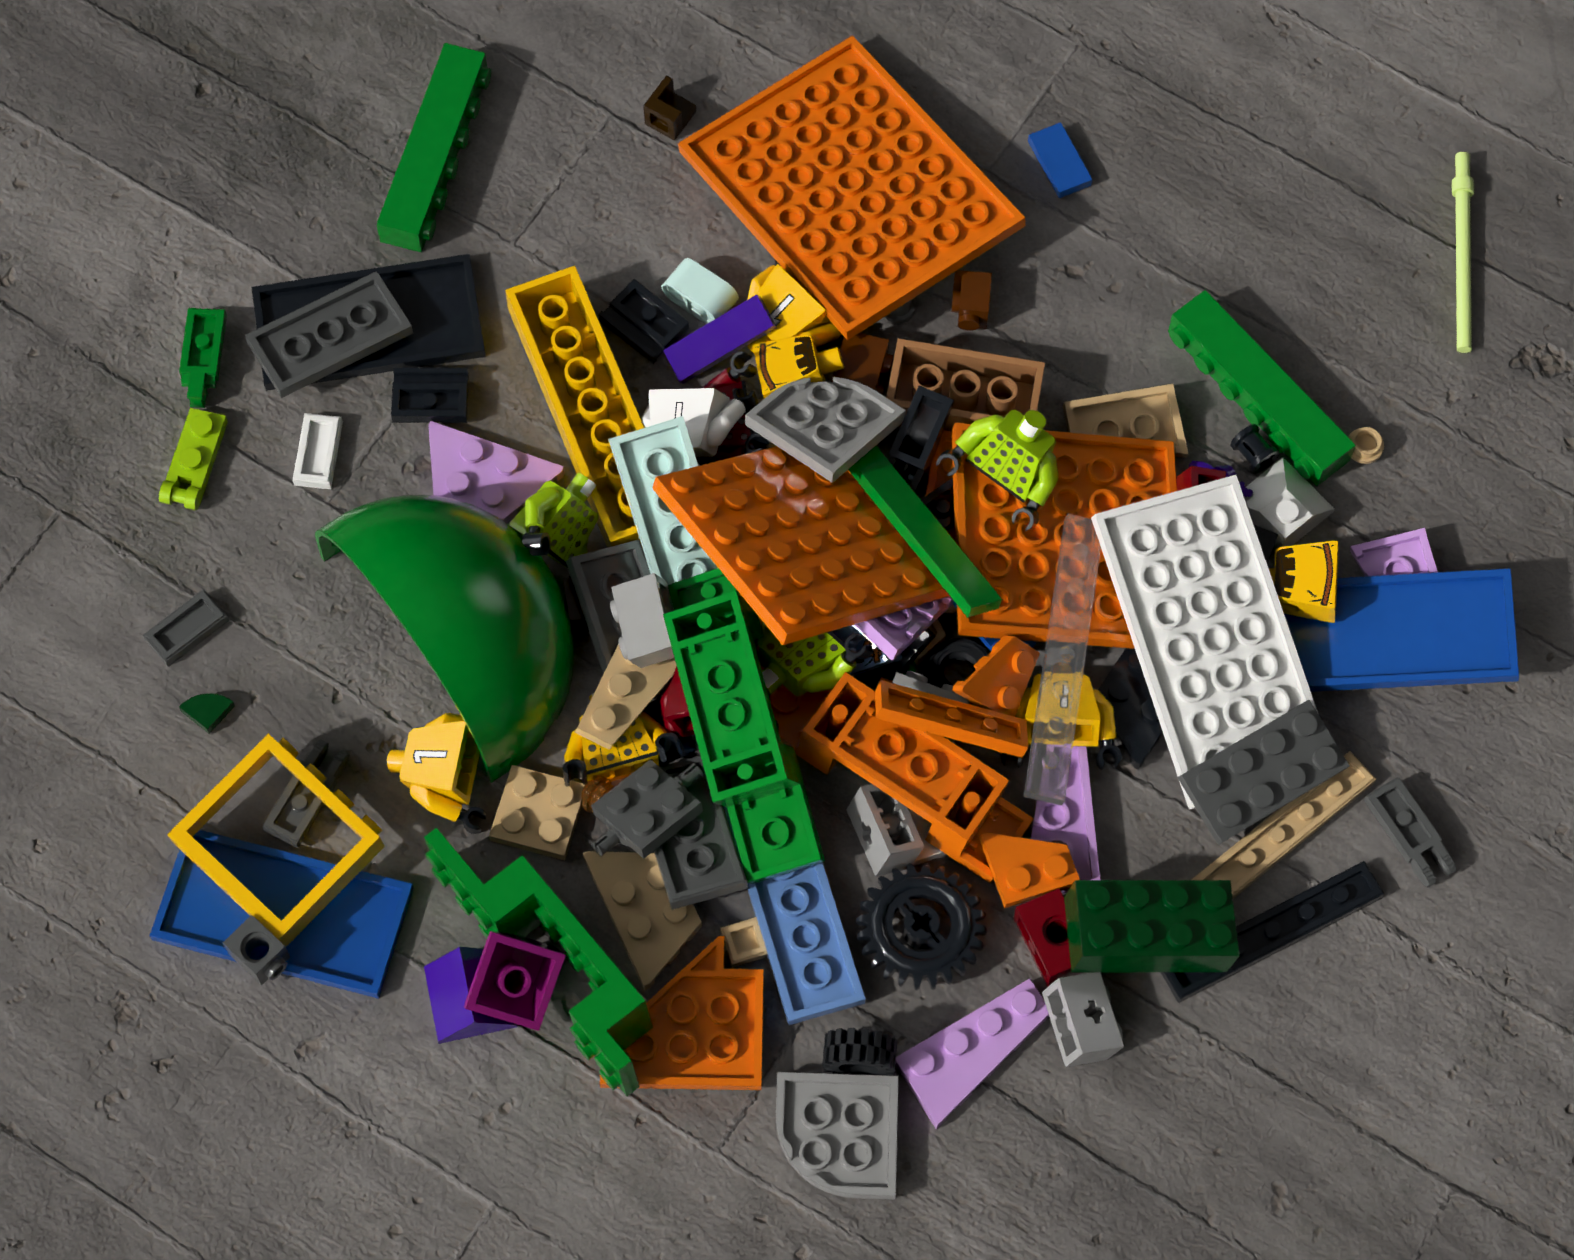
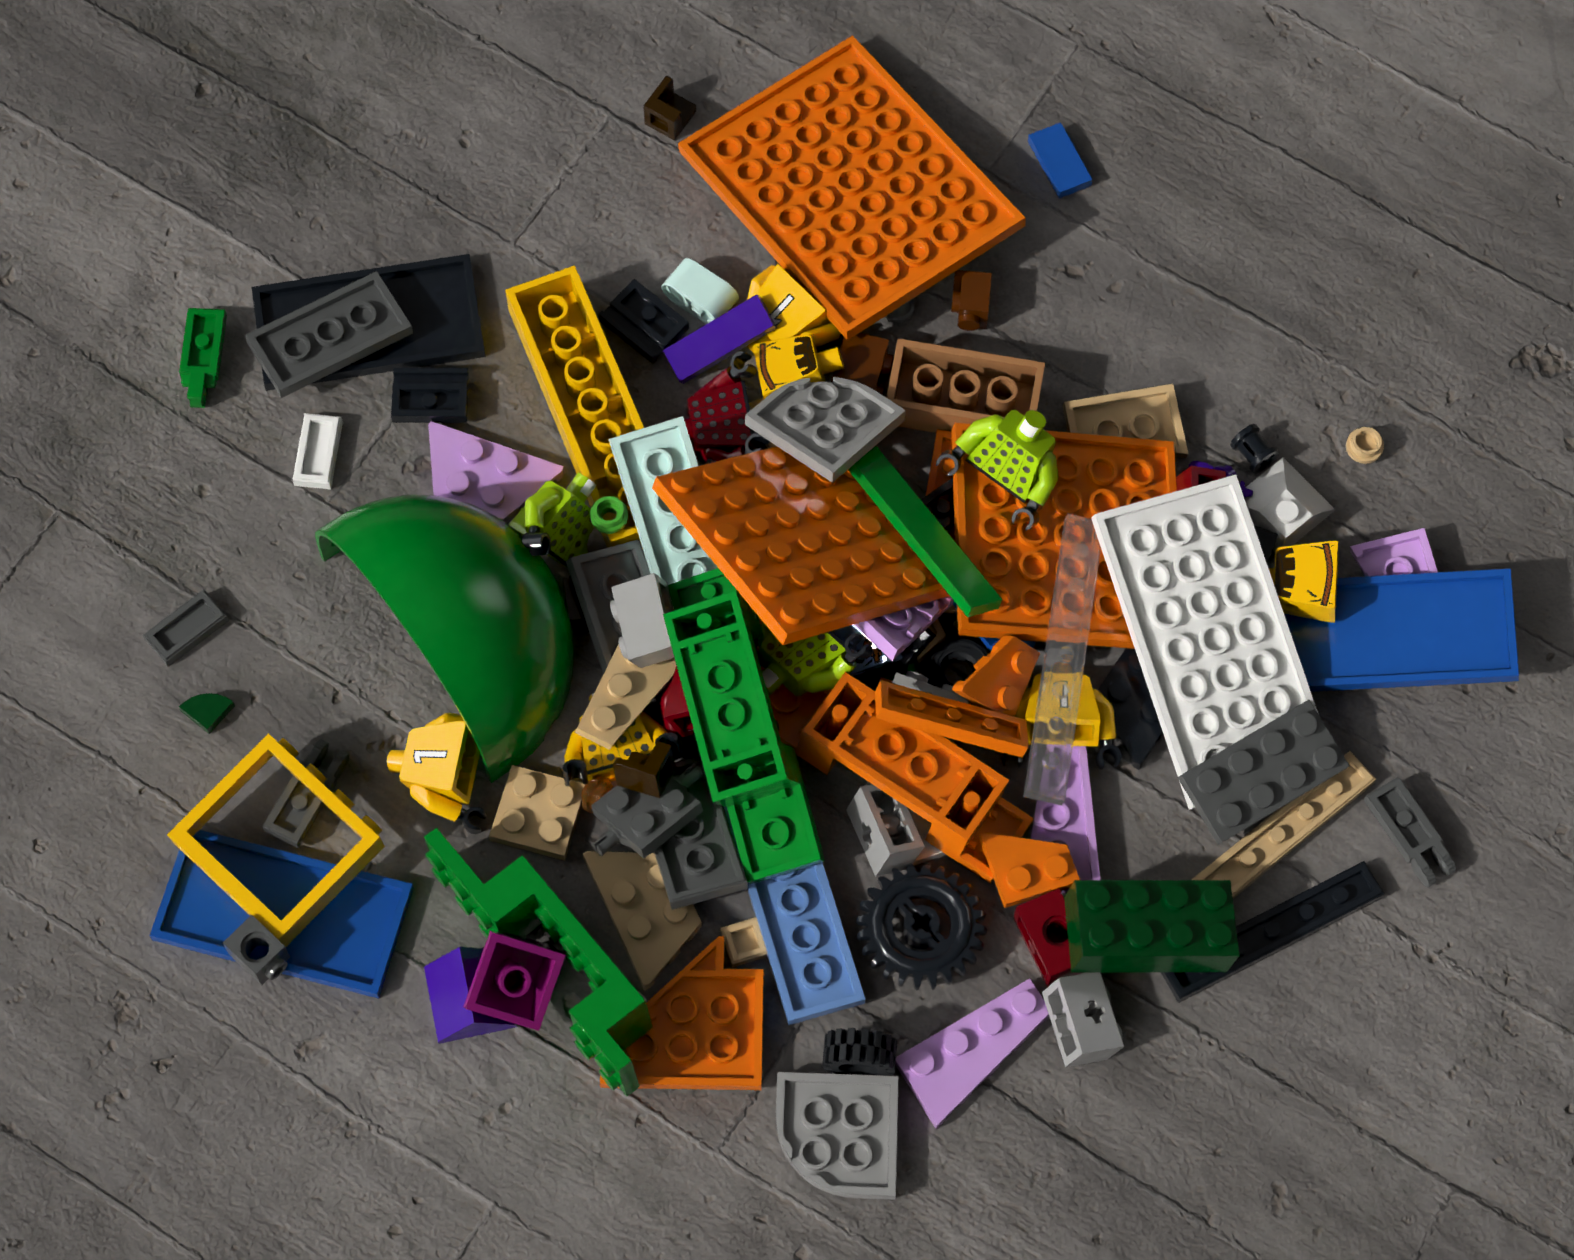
(193, 458): lime plate -> none
(433, 148): green brick -> none
(606, 505): none -> bright green plate
(645, 772): none -> dark brown panel
(706, 413): white torso -> none
(920, 436): black slope -> none
(1260, 388): green brick -> none
(1462, 190): yellowish green bar -> none

